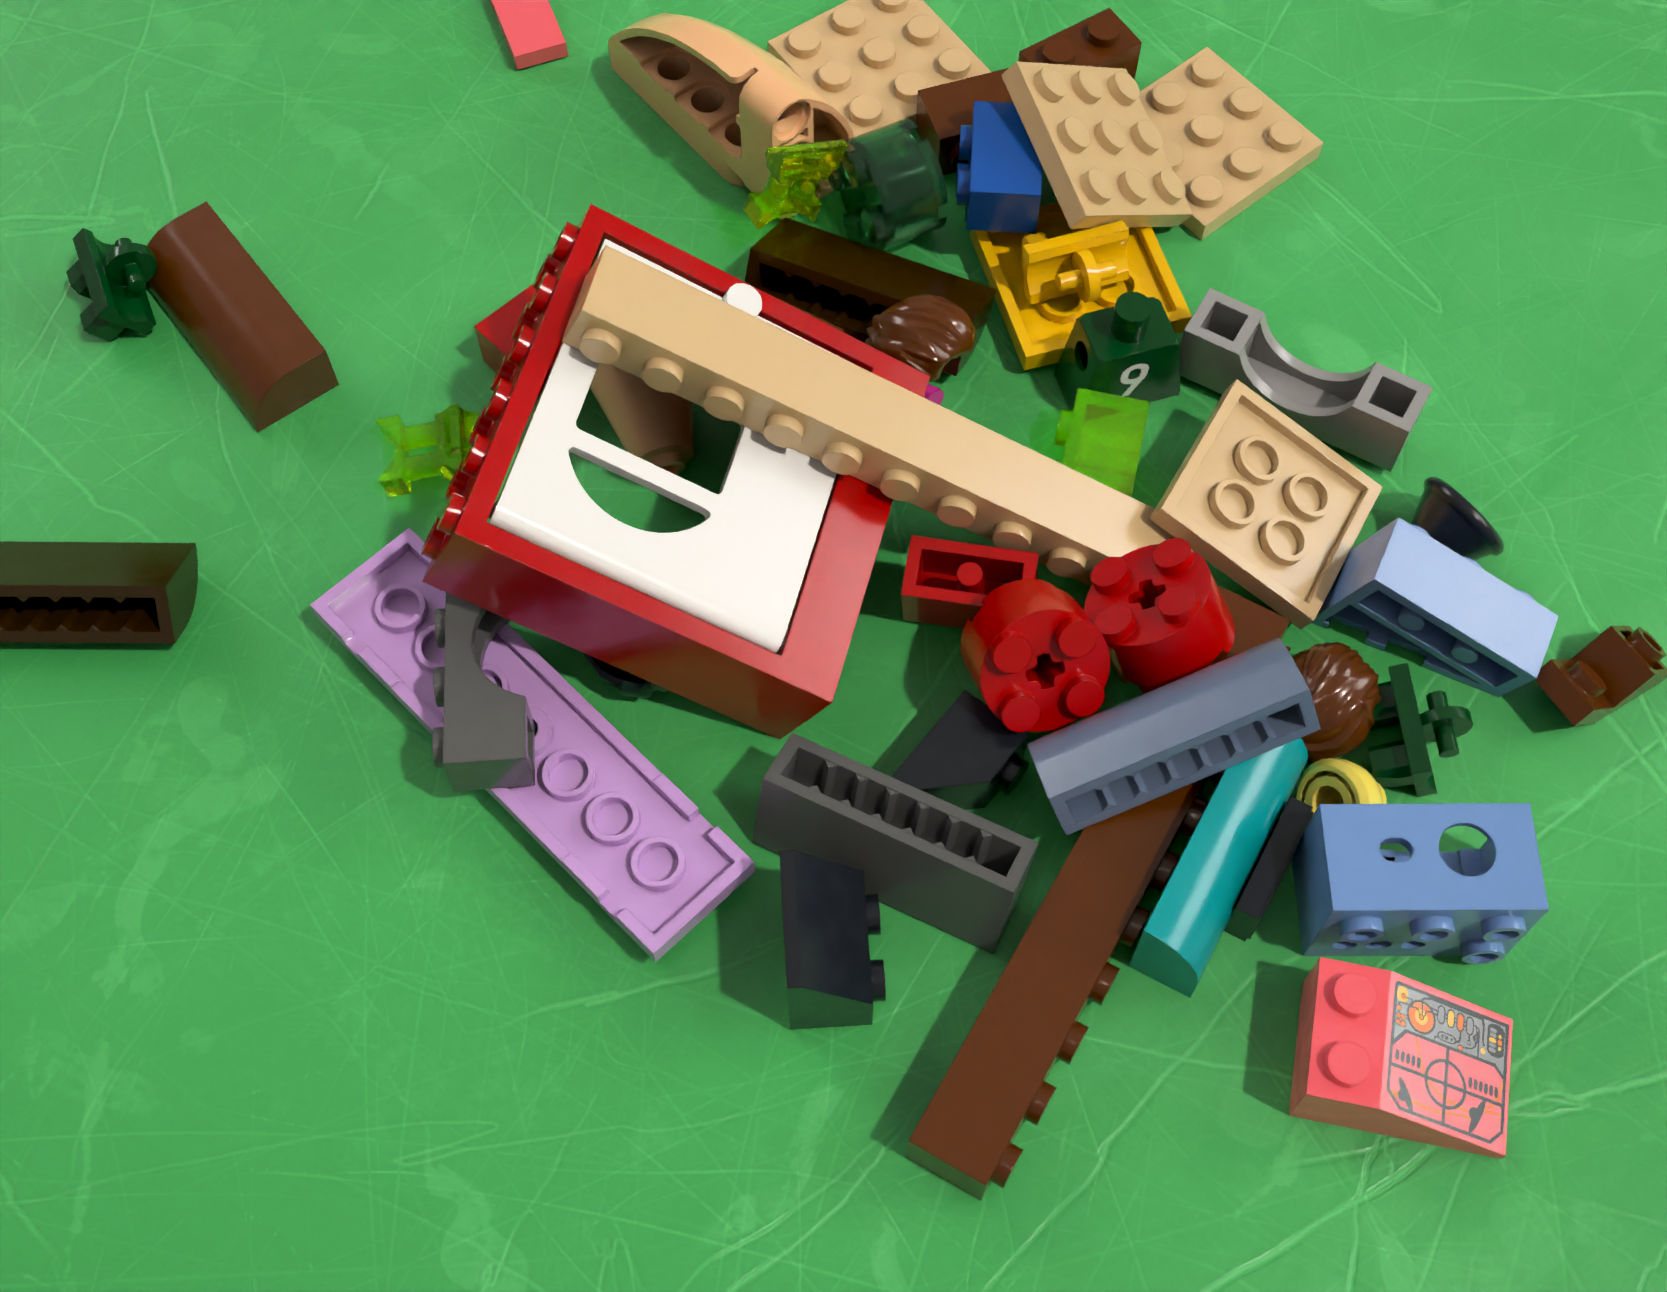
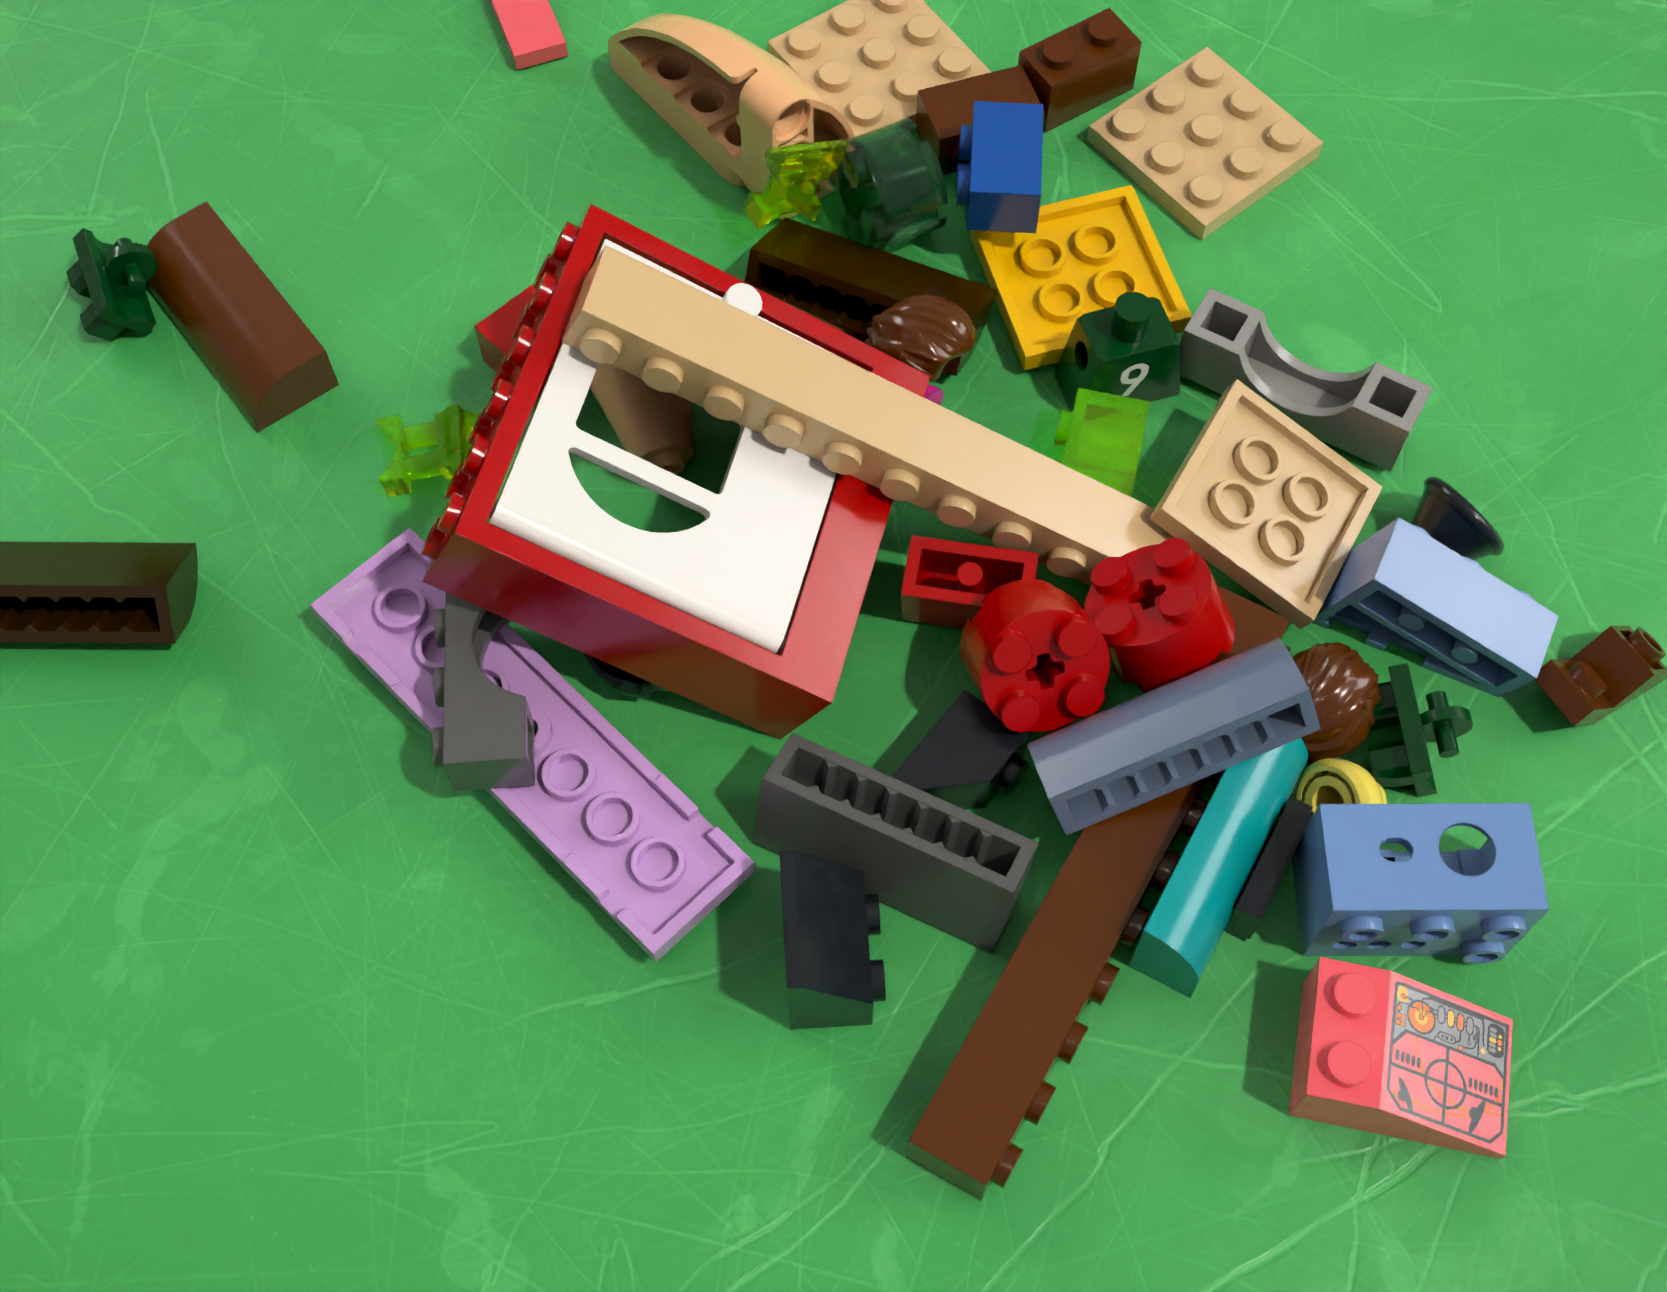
(1074, 262): yellow hips -> none
(1097, 145): tan plate -> none

